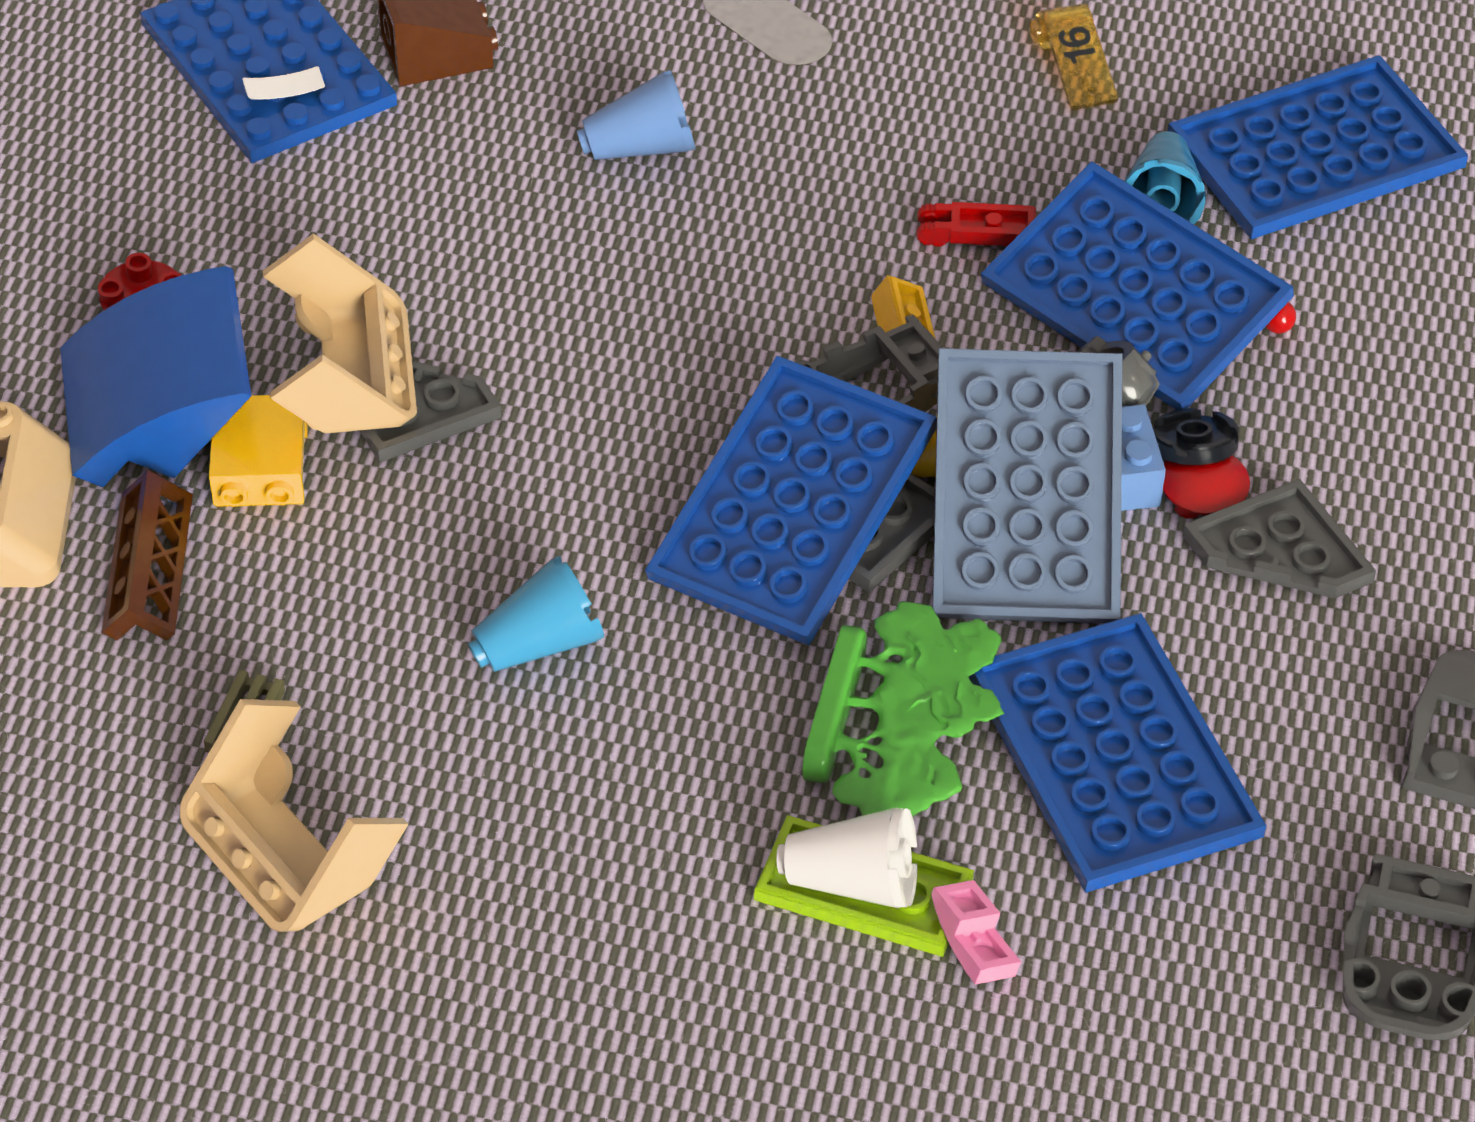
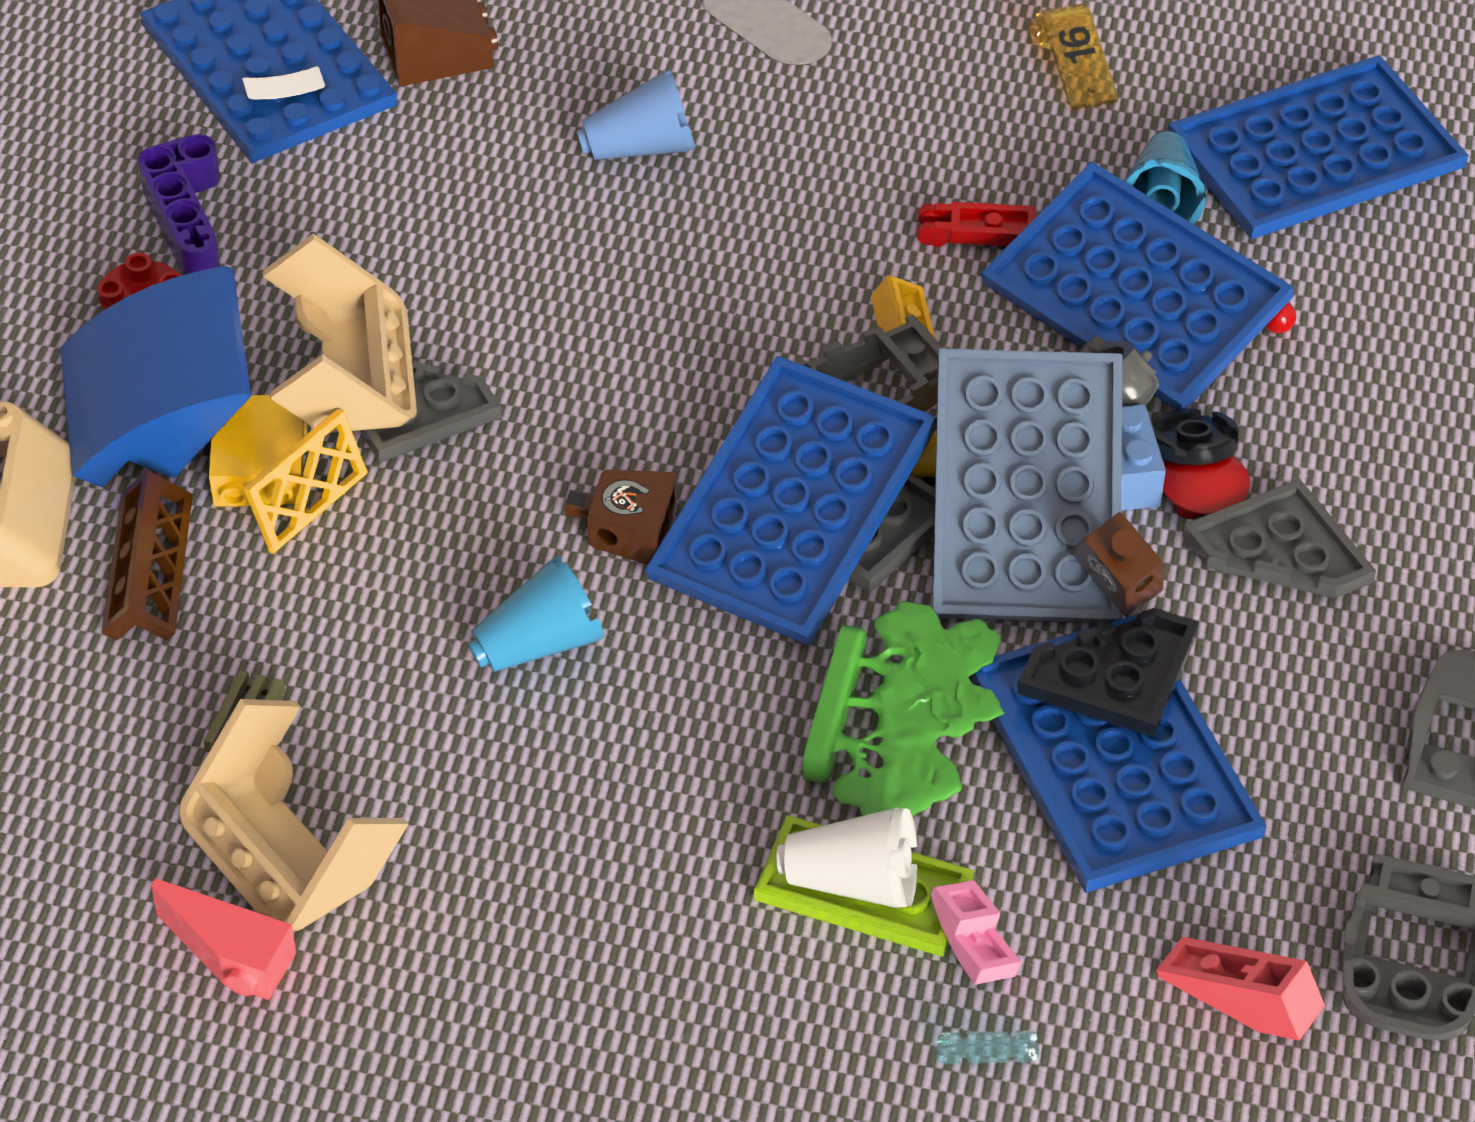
(169, 181): none -> dark purple beam
(234, 943): none -> coral slope
(267, 513): none -> yellow window
(627, 512): none -> reddish brown torso
(988, 1047): none -> clear light blue axle
(1114, 671): none -> black plate
(1119, 562): none -> reddish brown torso
(1248, 985): none -> coral slope

